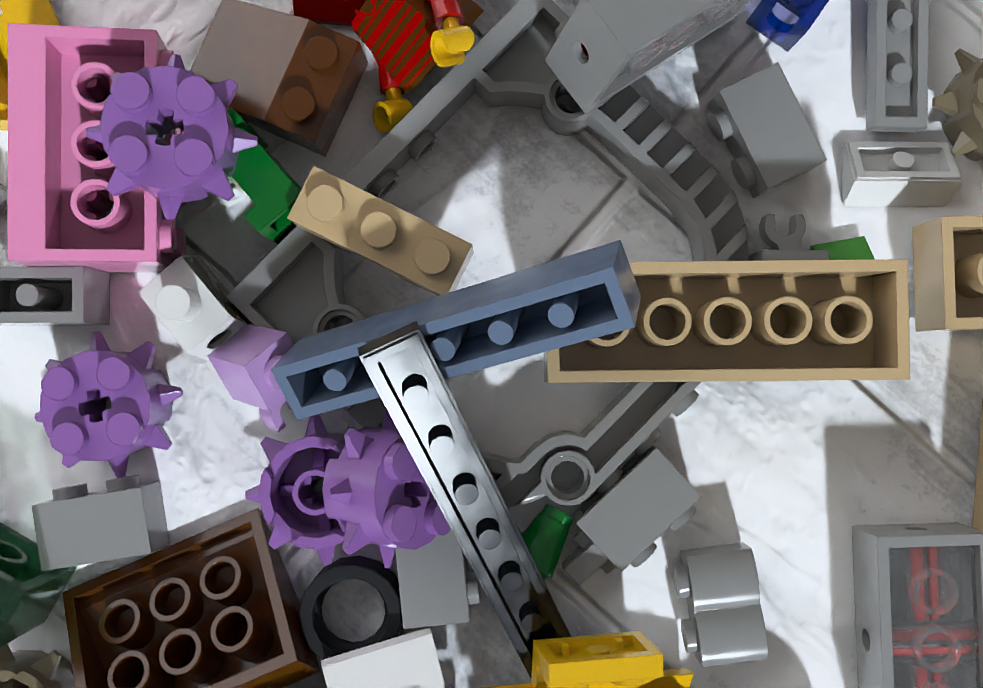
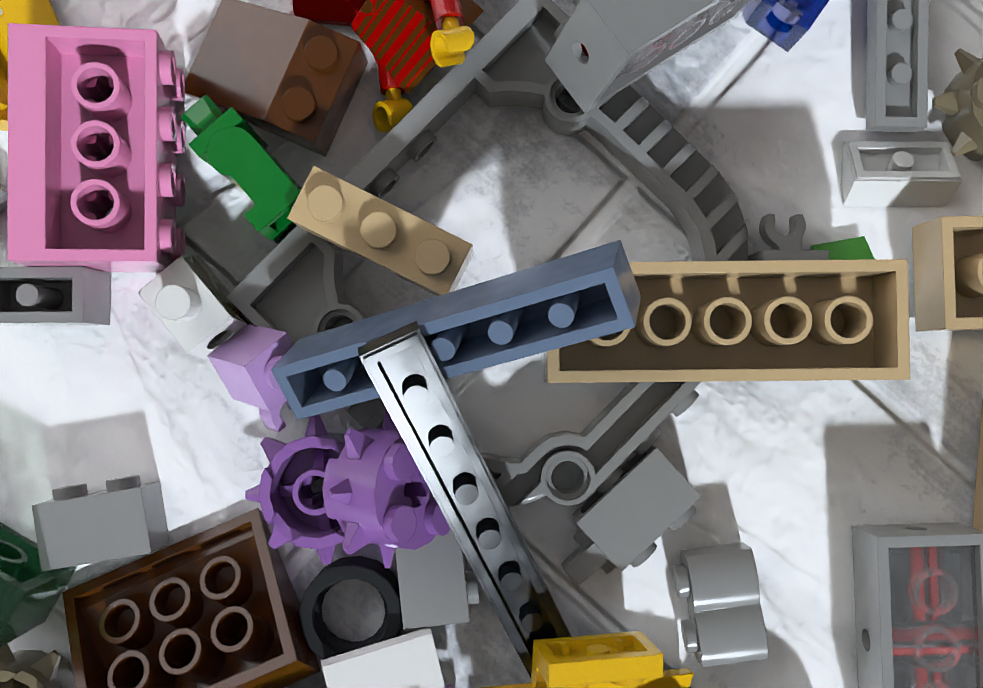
(76, 409): medium lavender brick -> none
(148, 107): medium lavender brick -> none
(547, 537): green cone -> none
(764, 131): light grey brick -> none

